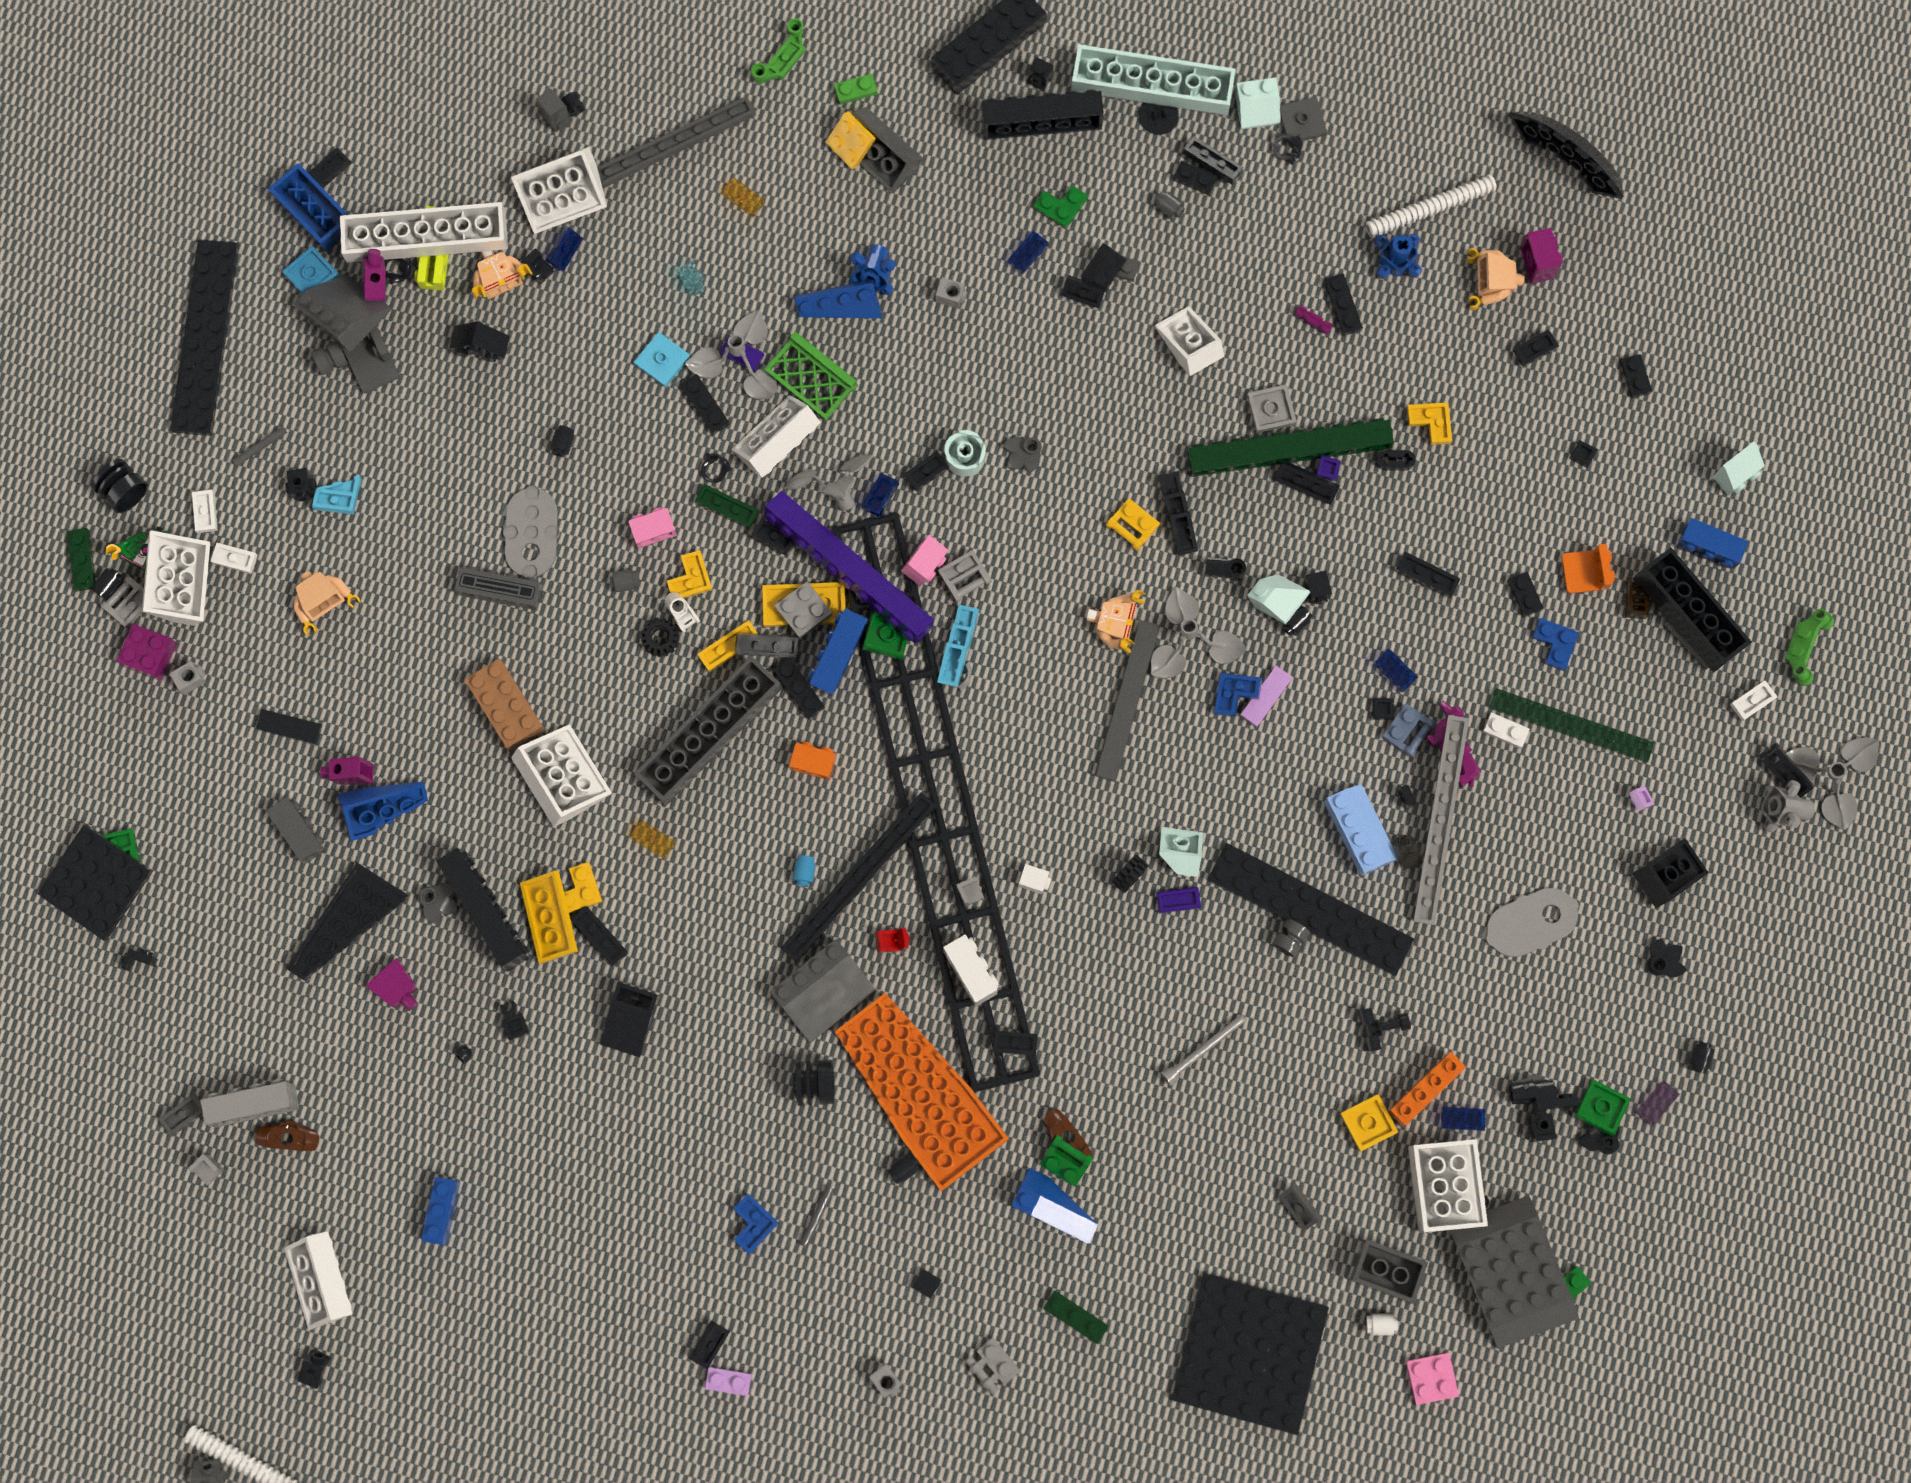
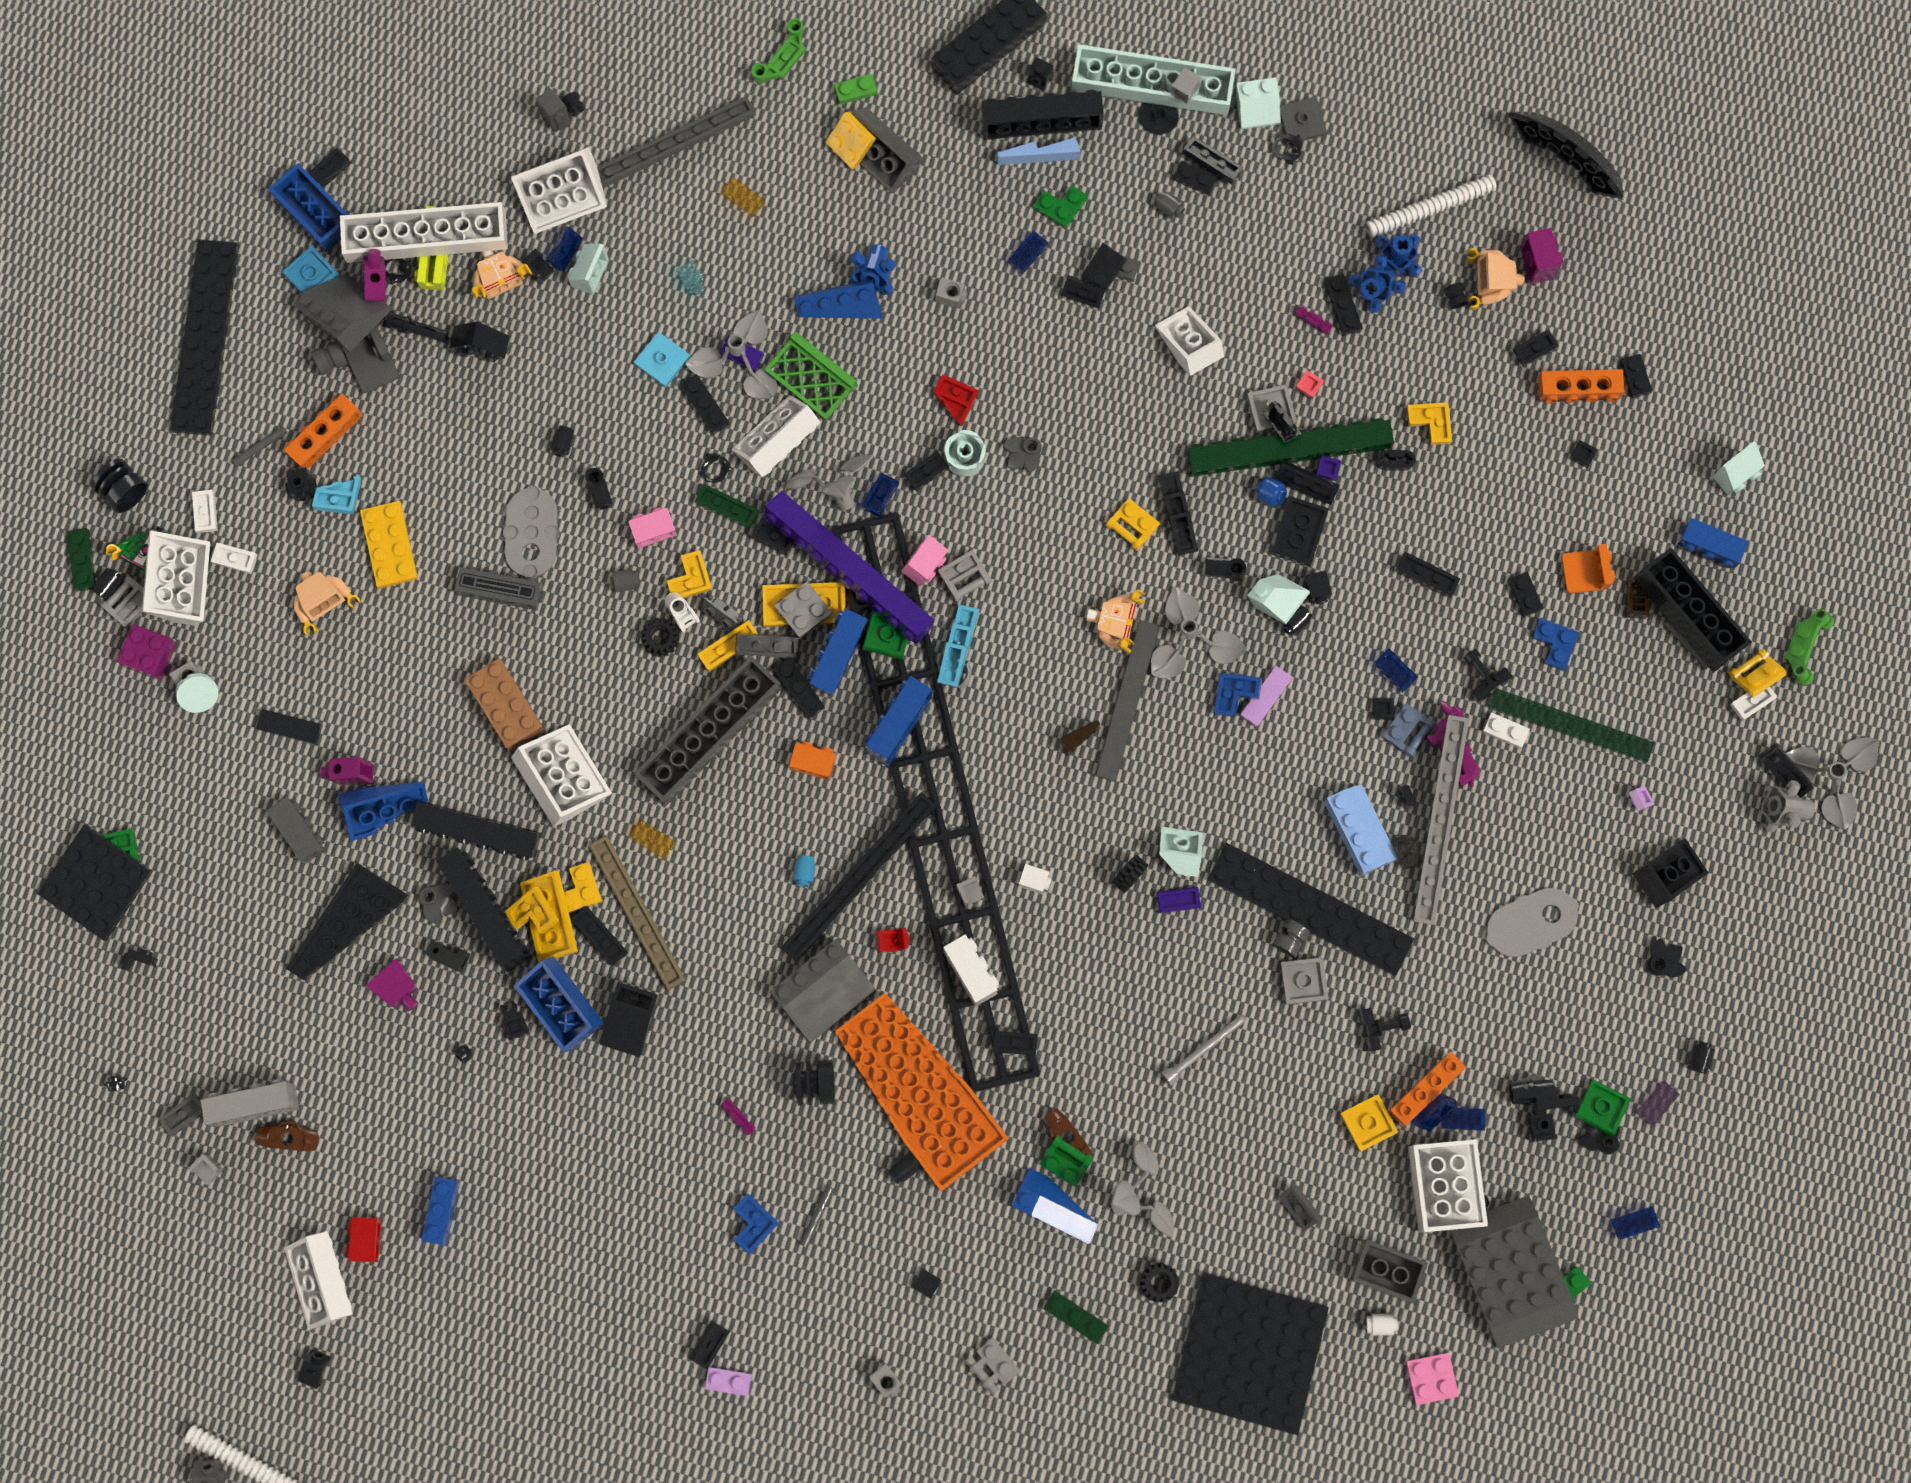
(115, 1083): none -> black plate
(197, 693): none -> light aqua tile
(334, 431): none -> orange brick
(363, 1239): none -> red brick
(389, 544): none -> yellow plate
(408, 325): none -> black pin
(442, 955): none -> pearl dark grey leg
(475, 829): none -> black brick
(535, 907): none -> yellow plate
(558, 1004): none -> blue brick
(588, 268): none -> light aqua slope
(599, 490): none -> black piece
(637, 913): none -> dark tan tile
(714, 608): none -> dark grey hinge
(740, 1119): none -> magenta axle
(898, 721): none -> blue brick
(956, 397): none -> red wing
(1030, 153): none -> light blue slope
(1074, 739): none -> dark brown slope
(1126, 1201): none -> light grey plant
(1169, 1273): none -> black tyre
(1185, 85): none -> light grey panel
(1271, 492): none -> blue head
(1281, 422): none -> black hinge
(1300, 531): none -> black plate
(1304, 981): none -> light grey plate
(1309, 384): none -> coral plate
(1377, 283): none -> blue piece
(1435, 1112): none -> clear blue plate
(1456, 294): none -> black wheel
(1489, 680): none -> black bar
(1611, 379): none -> orange brick
(1635, 1223): none -> clear blue plate
(1760, 678): none -> yellow plate

